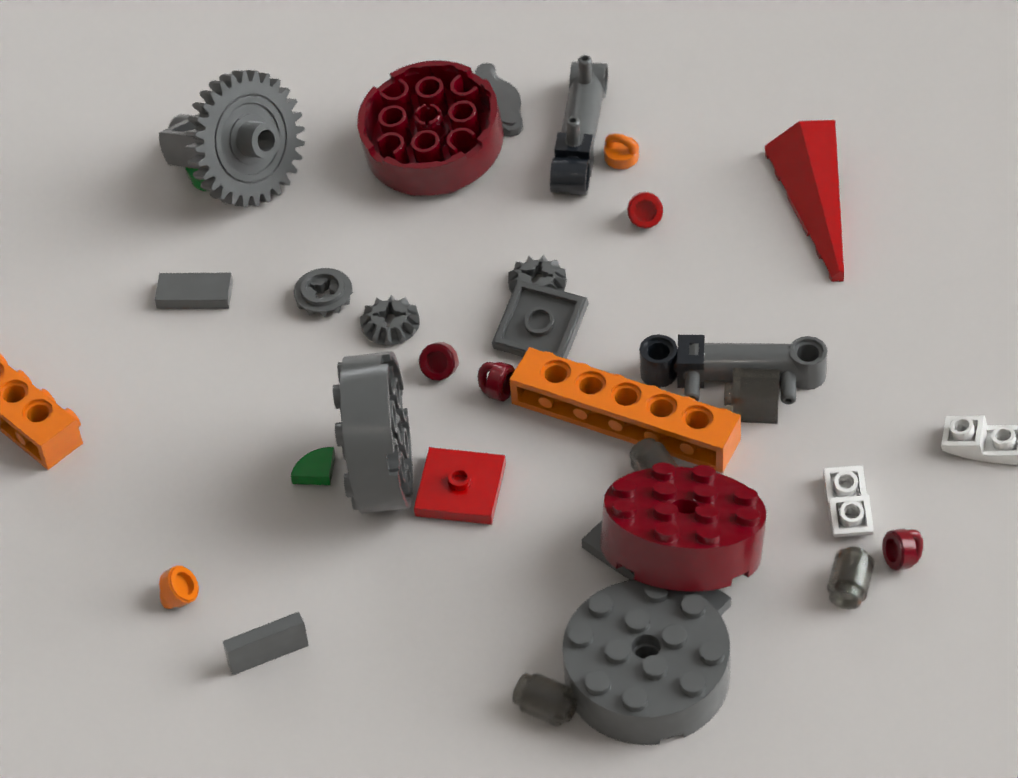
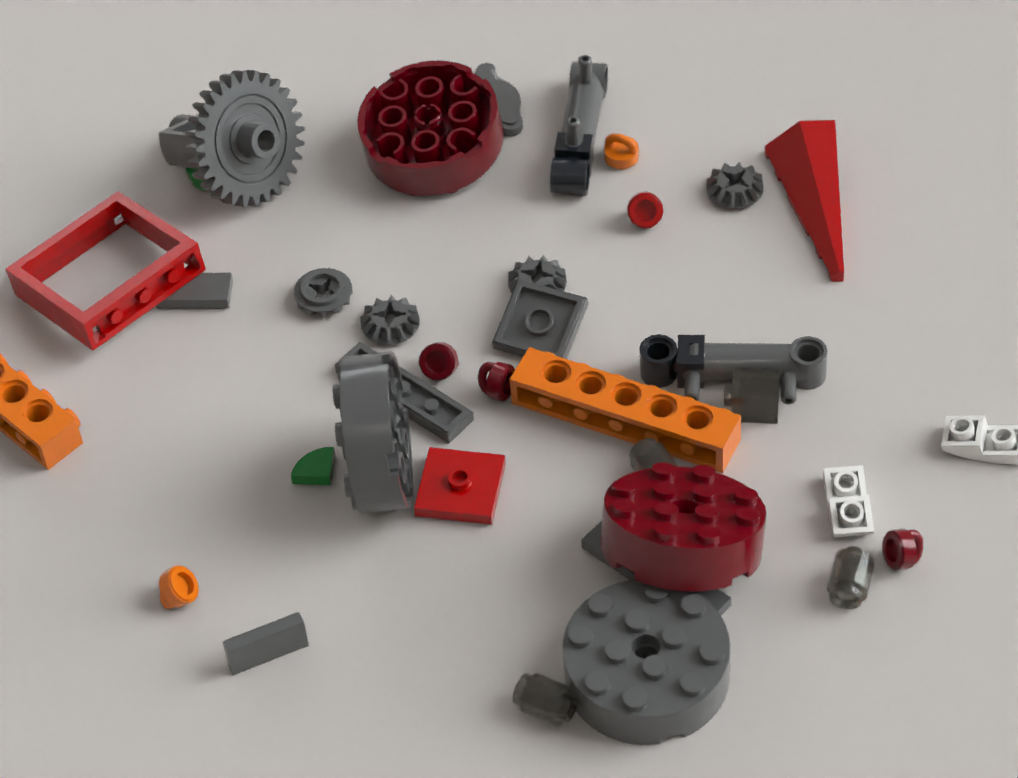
(125, 302): none -> red window
(427, 404): none -> dark grey tile
(737, 195): none -> dark grey gear

